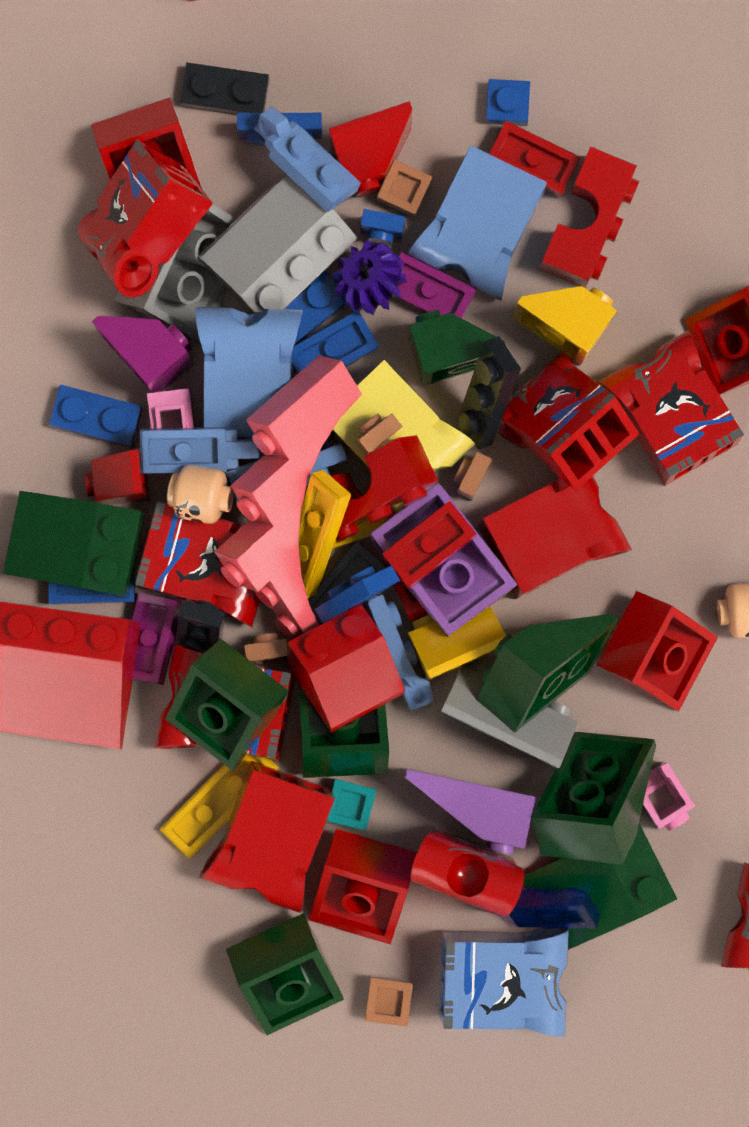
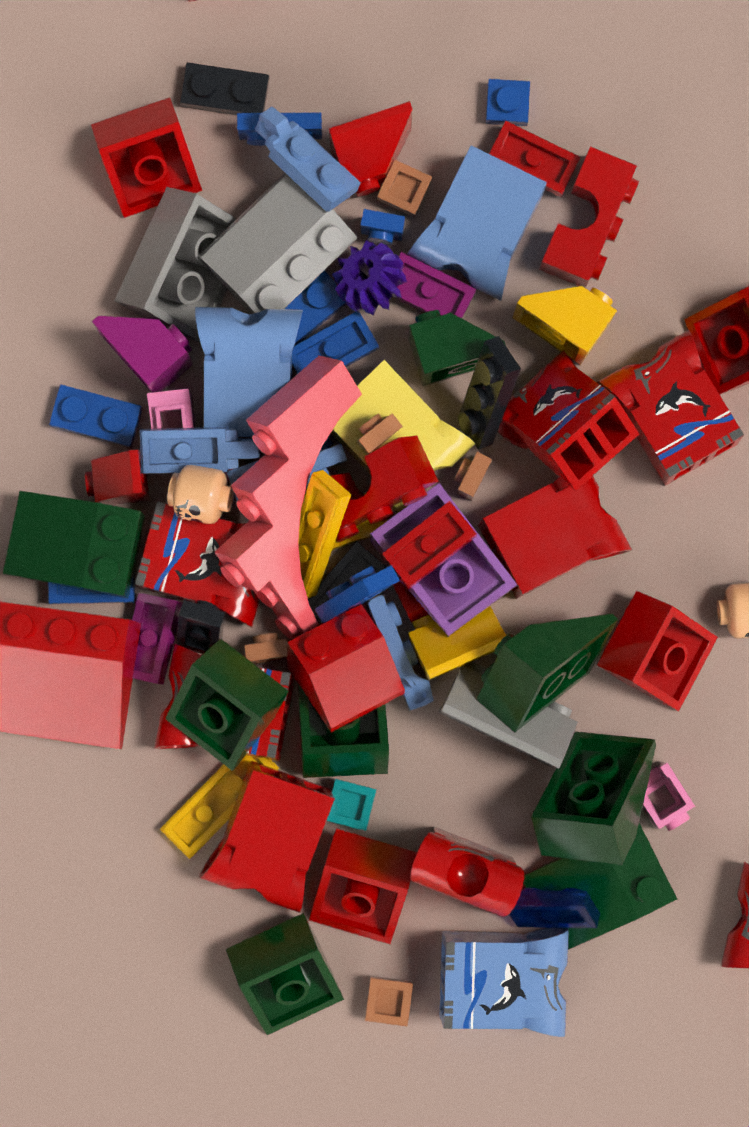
(142, 218): red piece -> none
(488, 812): medium lavender slope -> none

